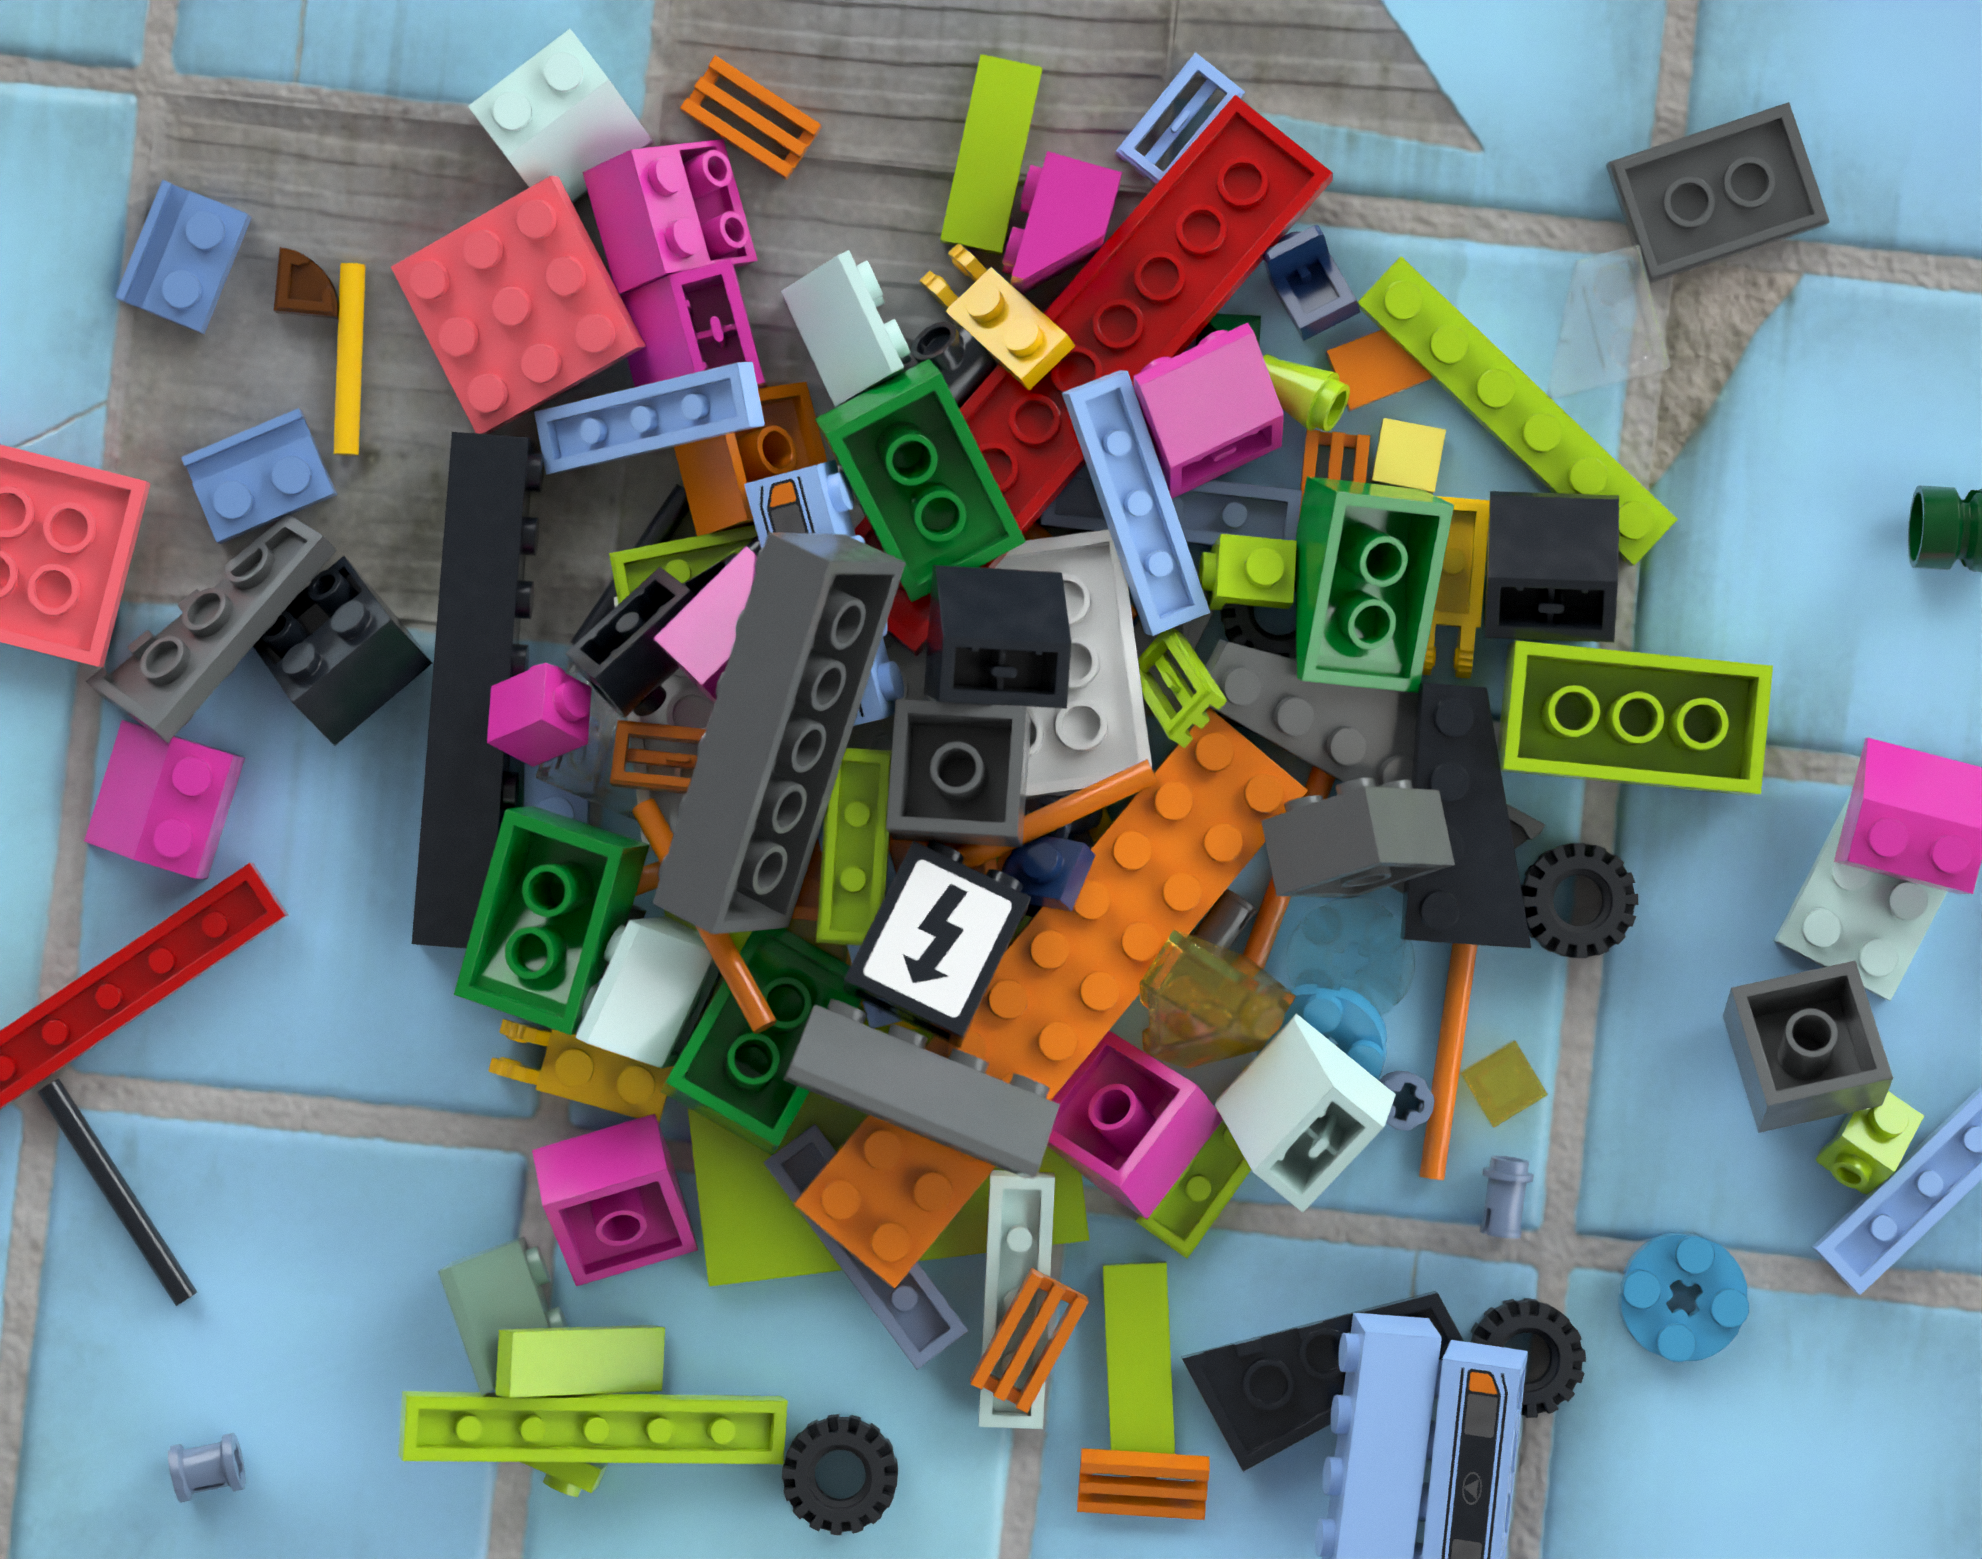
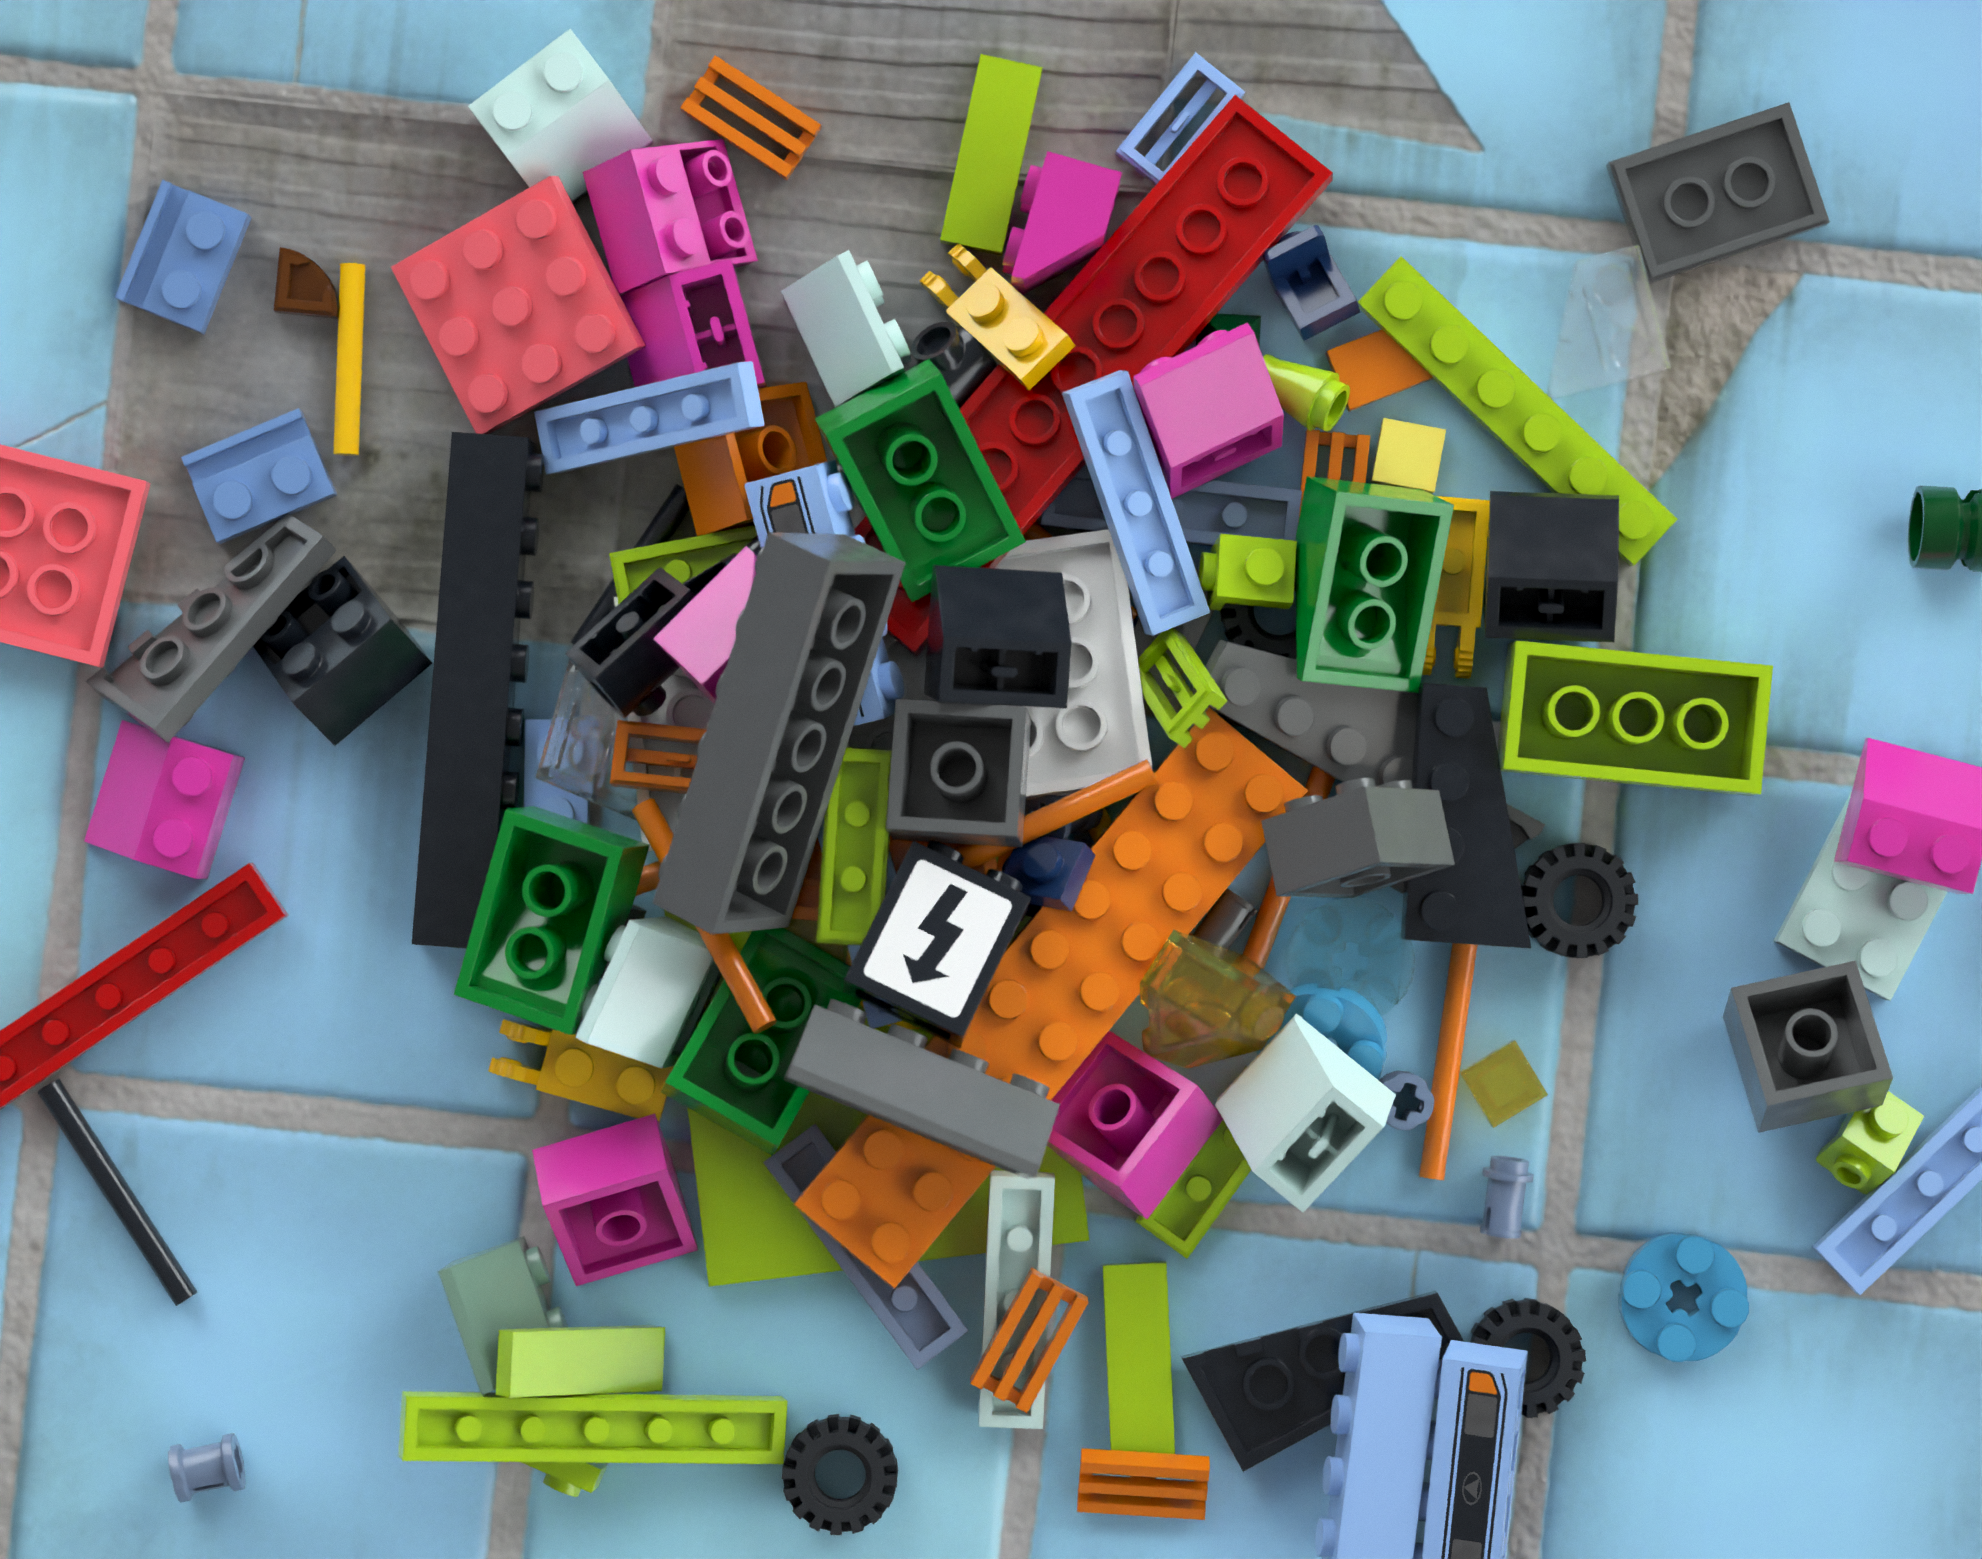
(539, 714): dark pink brick -> none

